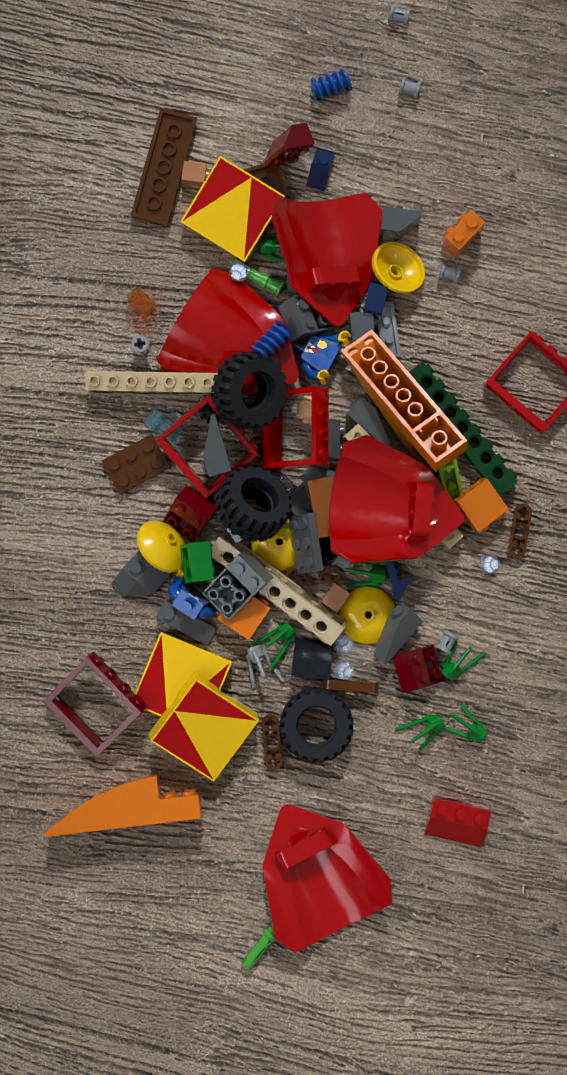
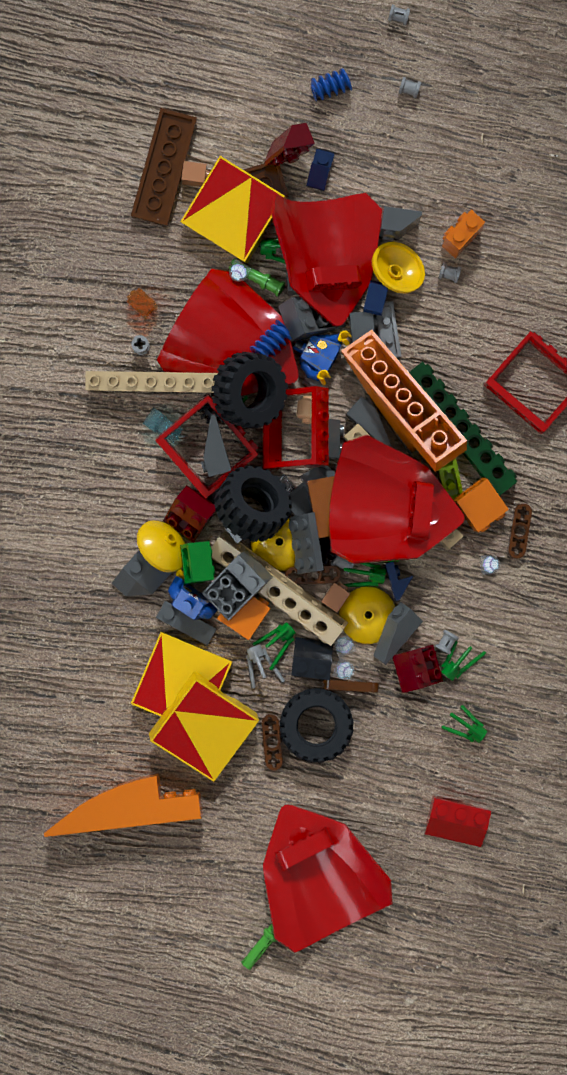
(75, 723): dark red window -> none
(136, 464): reddish brown plate -> none
(433, 724): green plant -> none

